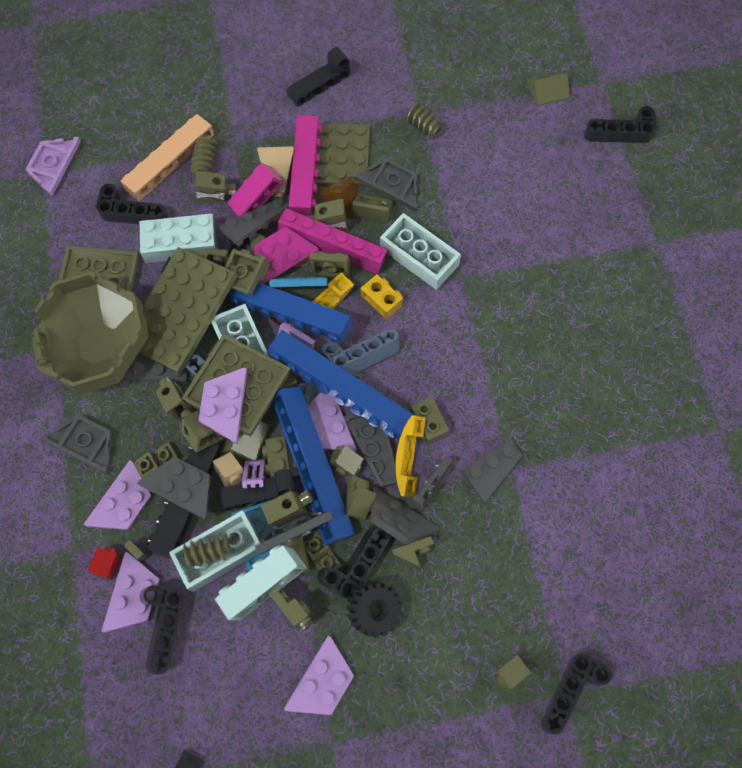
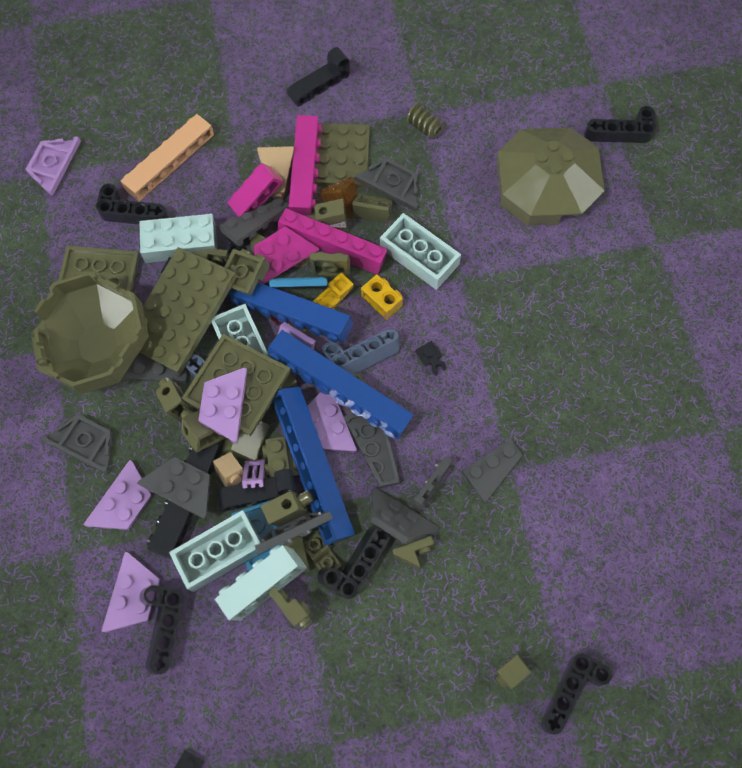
(104, 562): red brick -> none
(135, 551): olive tile -> none
(152, 461): olive slope -> none
(203, 155): olive piece -> none
(207, 552): olive piece -> none
(212, 188): olive torso -> none
(308, 391): clear light blue plate -> none
(322, 683): lavender wing -> none
(345, 461): olive brick -> none
(358, 498): olive slope -> none
(359, 606): black tyre -> none
(405, 455): yellow slope -> none
(429, 356): none -> black plate
(435, 426): olive brick -> none
(548, 175): none -> olive windscreen
(549, 87): olive slope -> none

